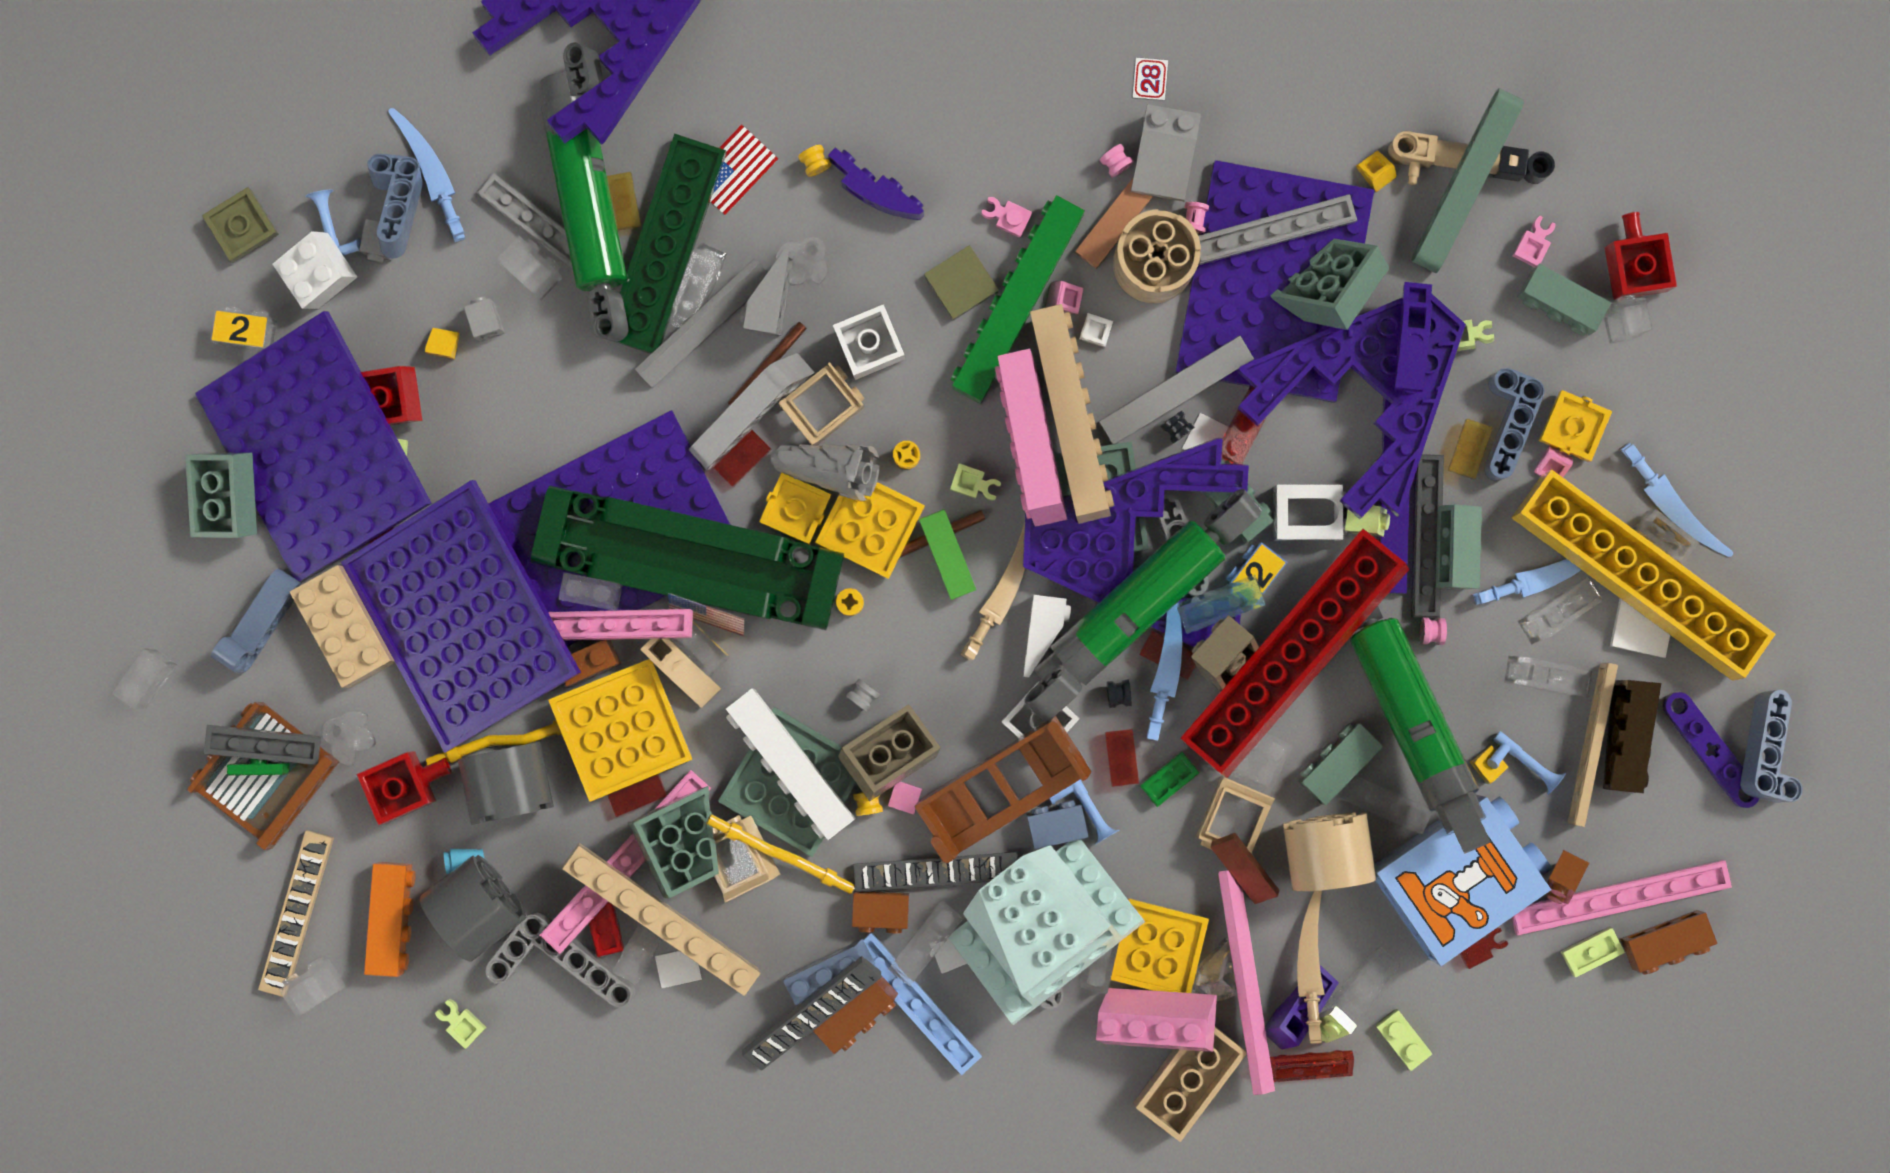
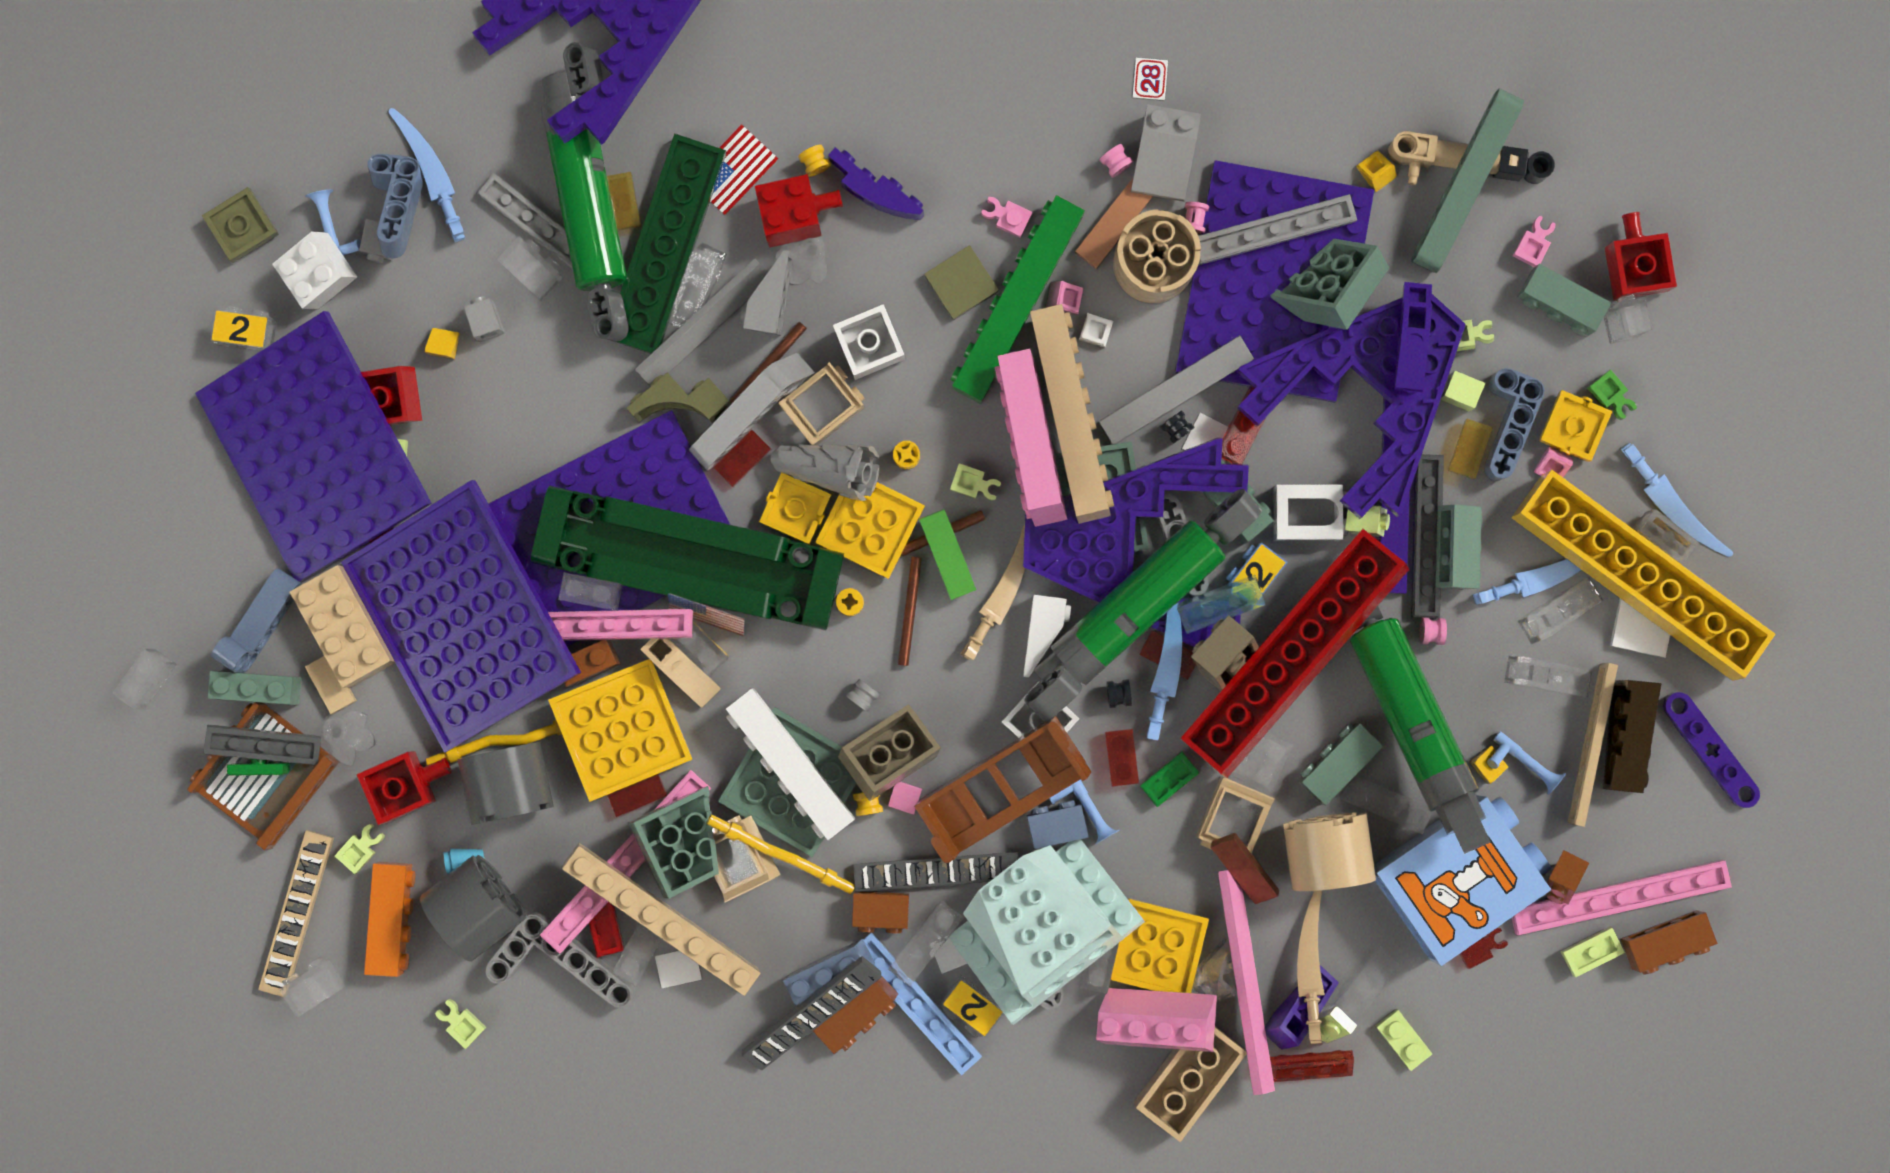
(221, 495): sand green brick -> none
(254, 687): none -> sand green brick
(329, 688): none -> tan tile
(357, 851): none -> yellowish green plate
(667, 394): none -> olive arch
(792, 209): none -> red brick
(909, 612): none -> copper bar
(972, 1007): none -> yellow brick
(1462, 391): none -> yellowish green brick
(1610, 391): none -> bright green plate
(1778, 705): sand blue beam -> none

